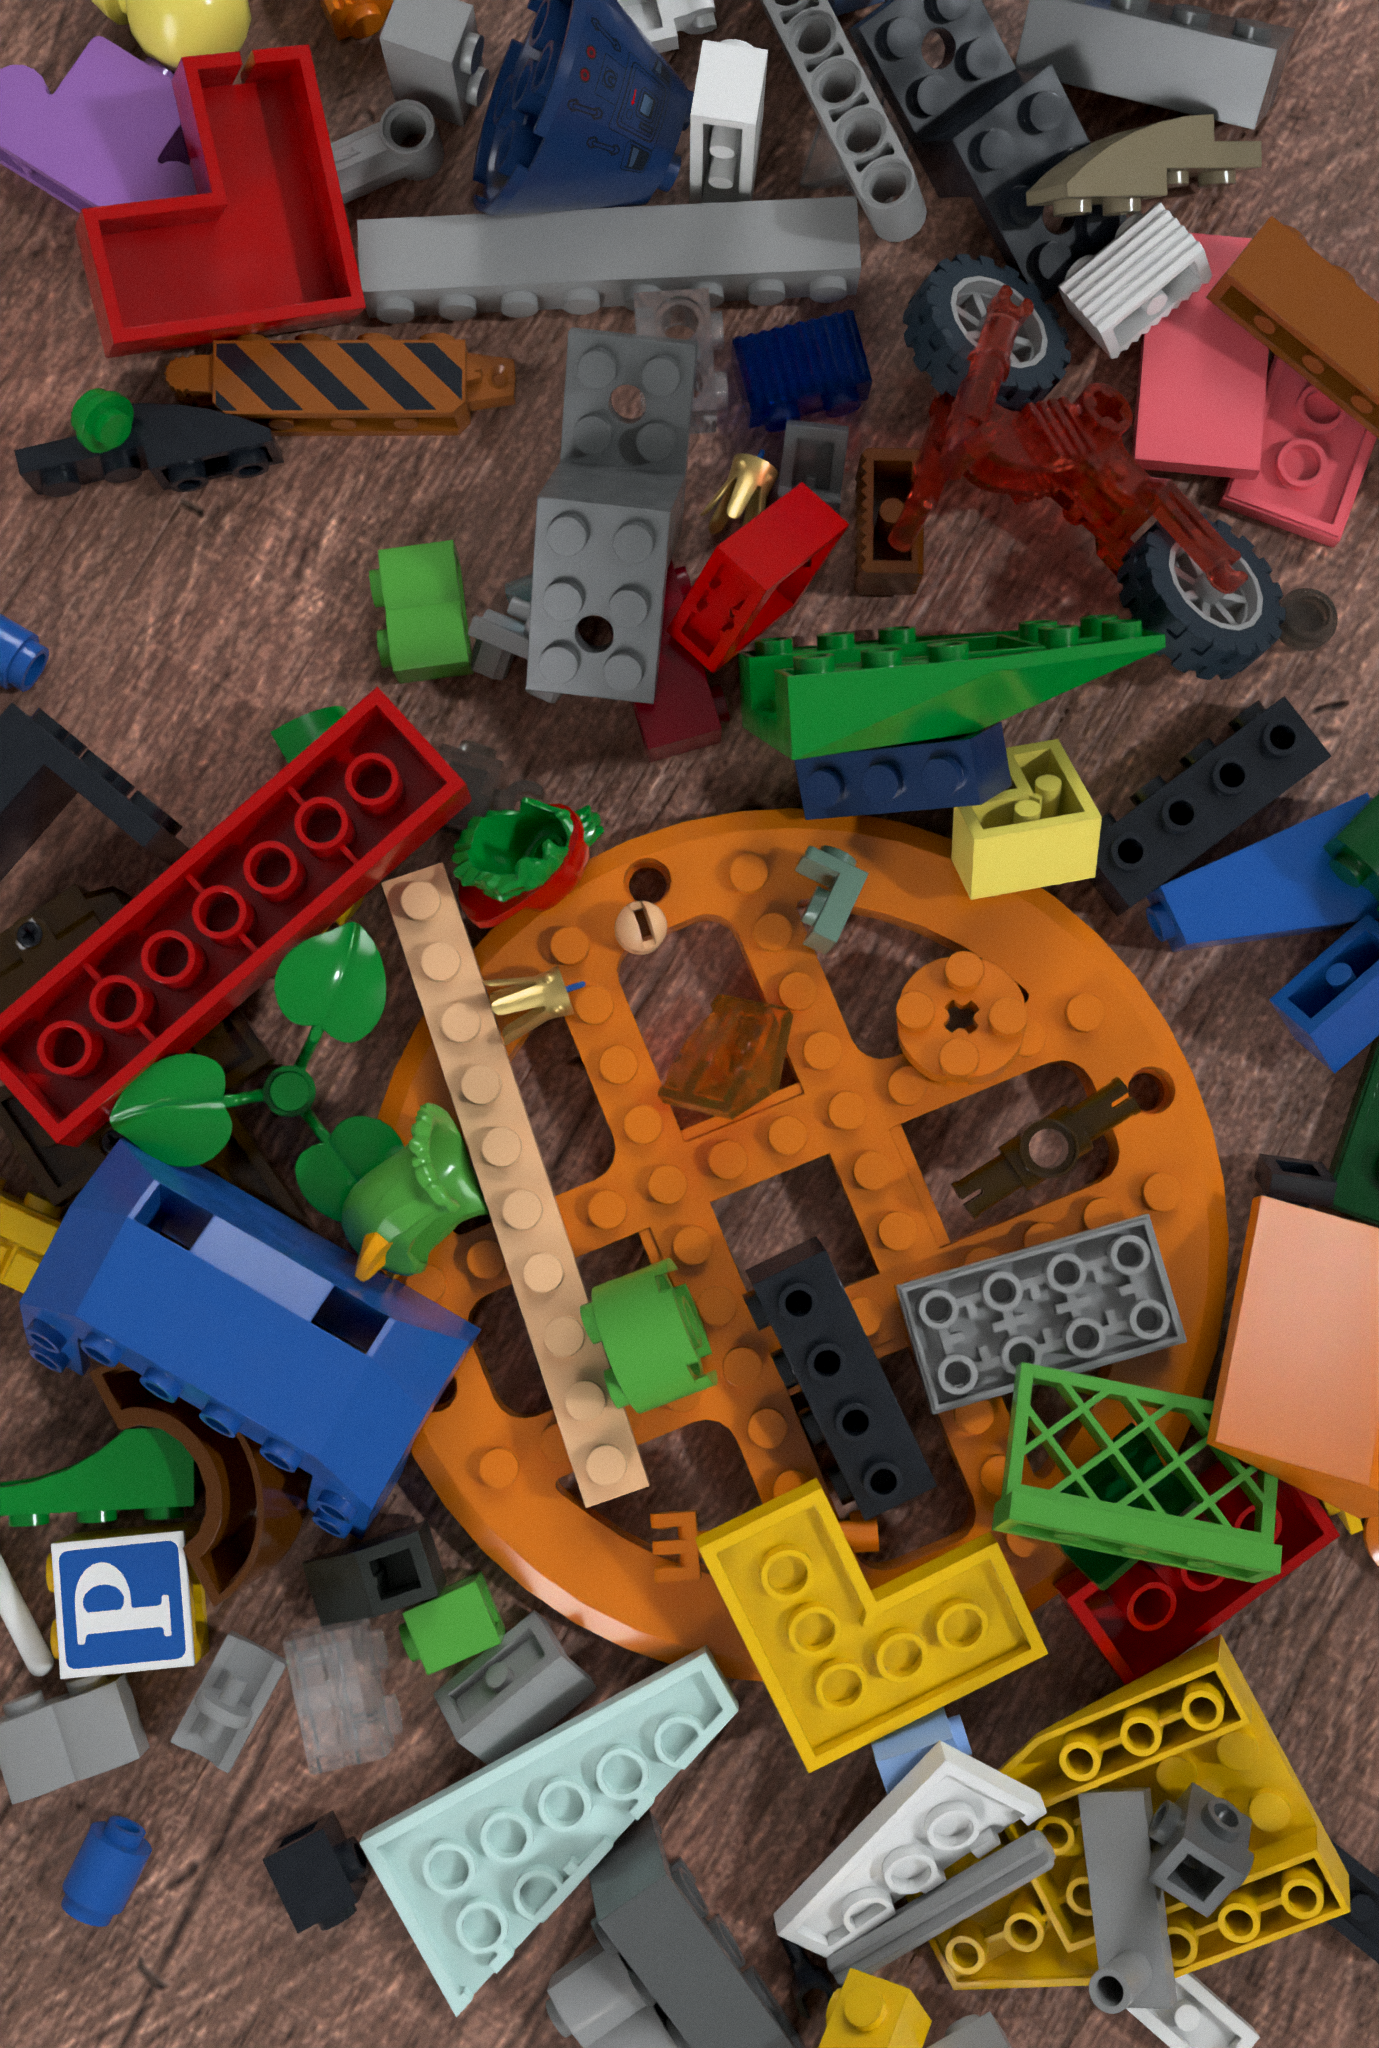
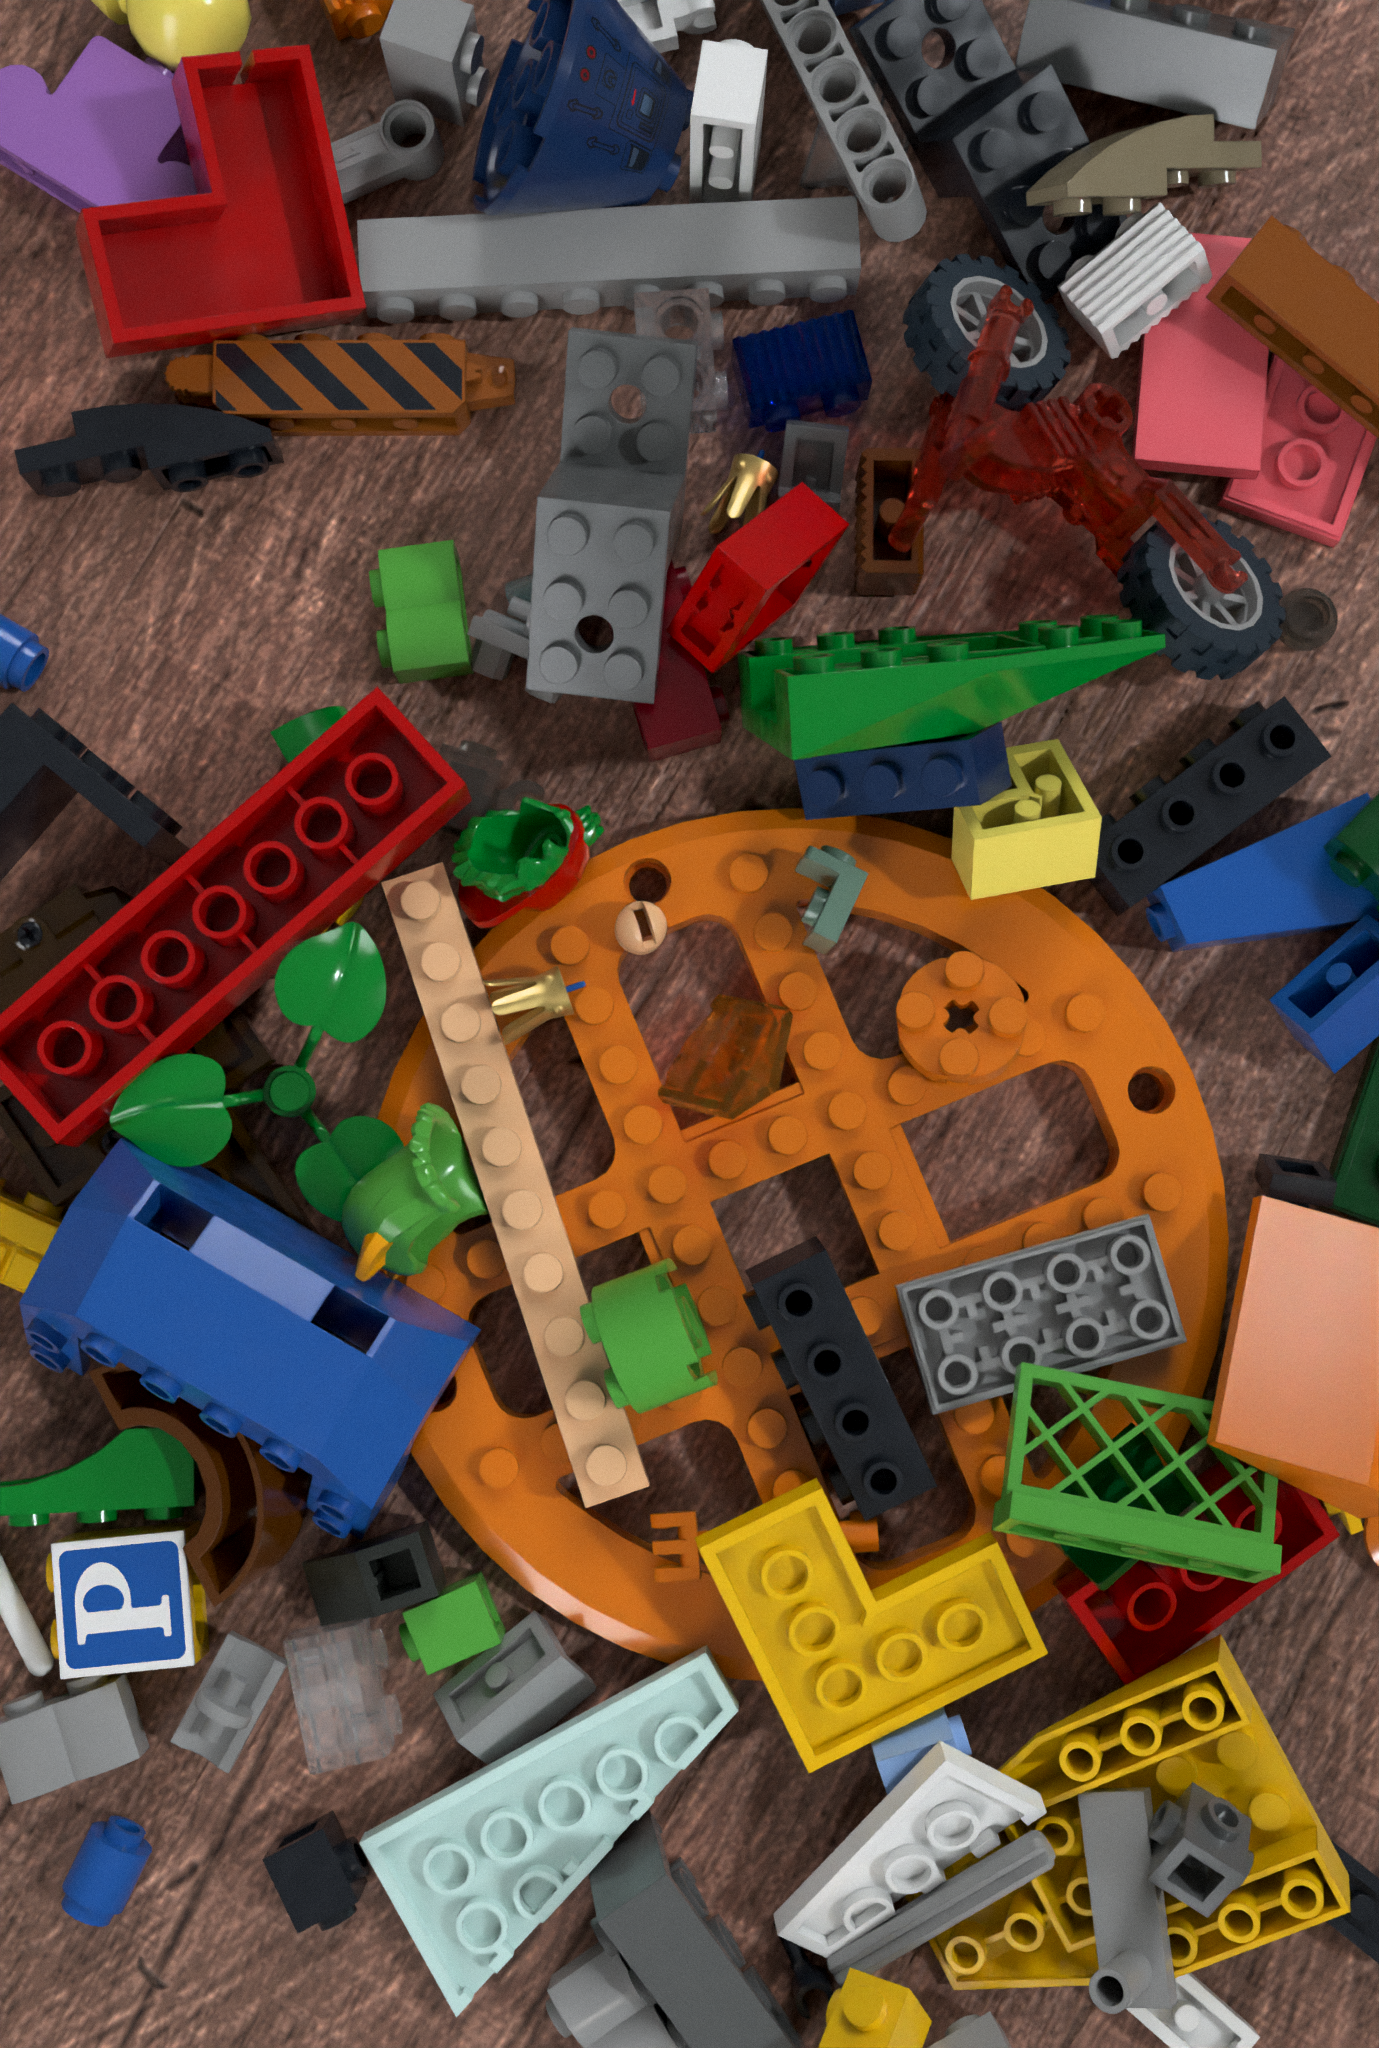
(102, 419): green plate -> none
(1076, 1131): dark brown pin -> none

